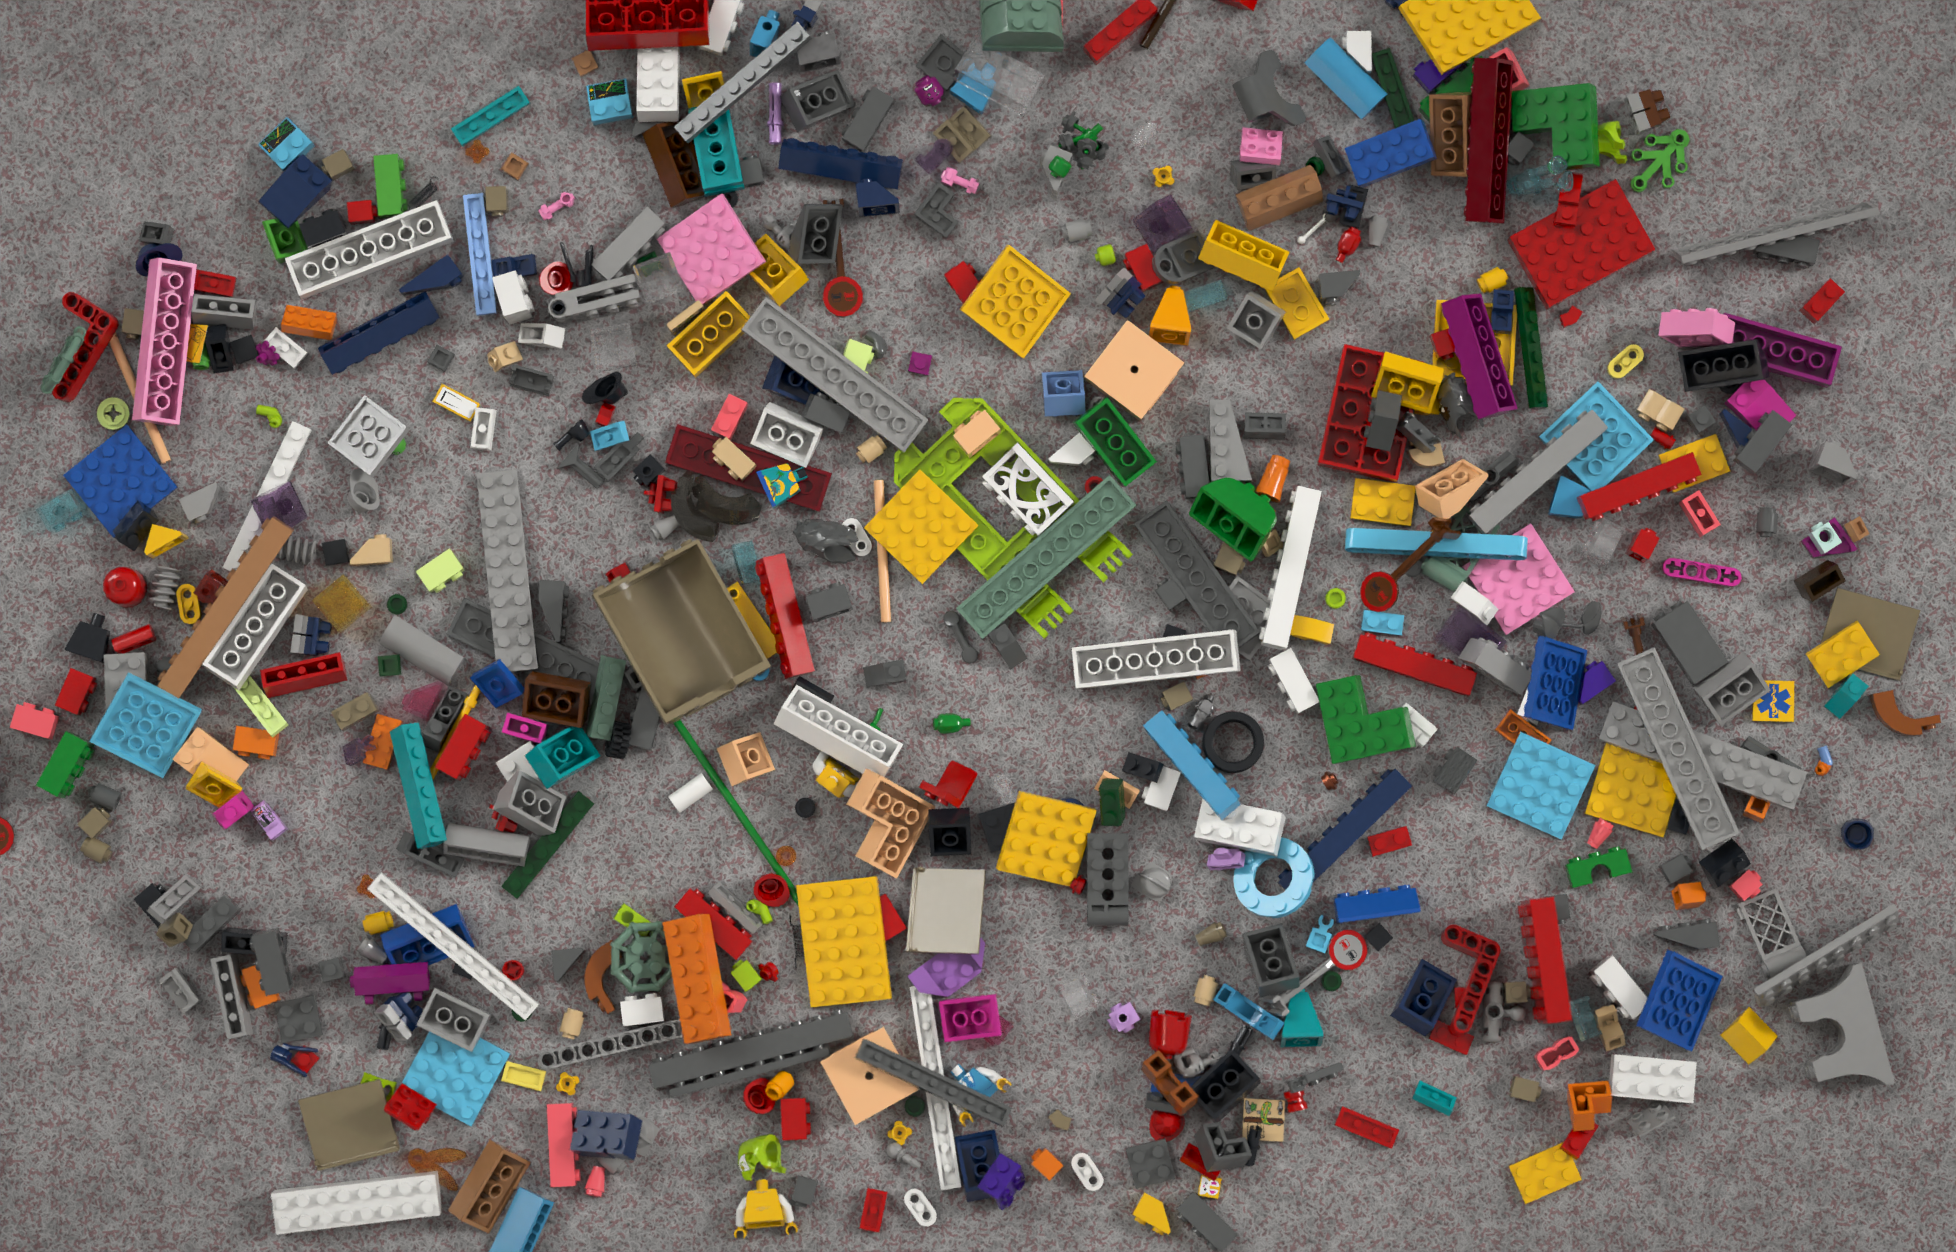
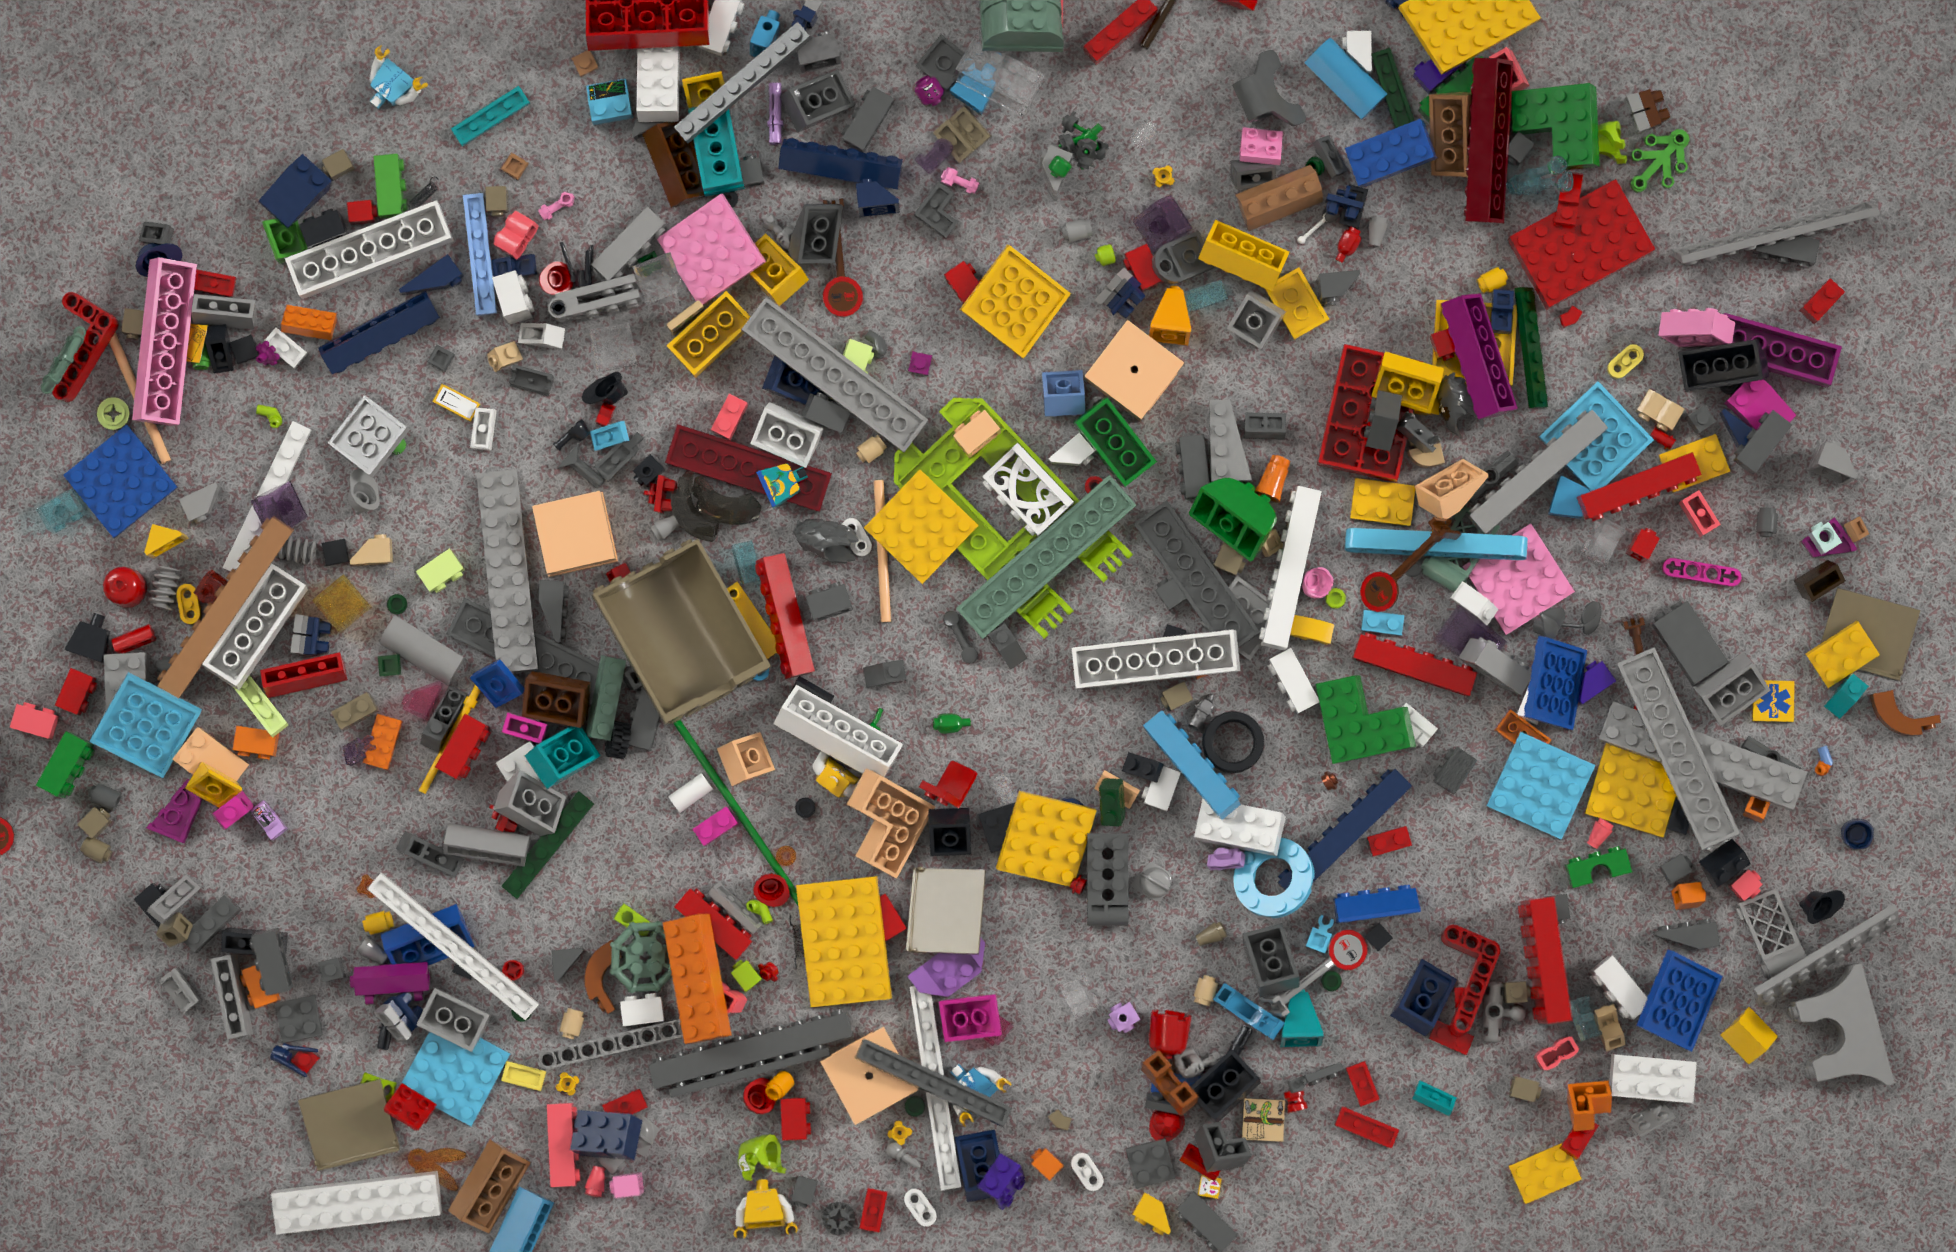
(135, 525): black brick -> none
(178, 815): none -> magenta wing
(286, 144): medium azure slope -> none
(392, 82): none -> torso
(418, 785): teal brick -> none
(477, 157): clear orange plate -> none
(515, 234): none -> coral brick
(575, 533): none -> light nougat container
(627, 1185): none -> bright pink brick
(628, 1104): none -> red plate
(715, 826): none -> dark pink brick
(728, 454): tan brick -> none
(846, 1212): none -> dark grey gear
(1253, 1143): black axle -> none
(1317, 582): none -> bright pink hair
(1362, 1083): none -> red plate
(1822, 905): none -> black piece

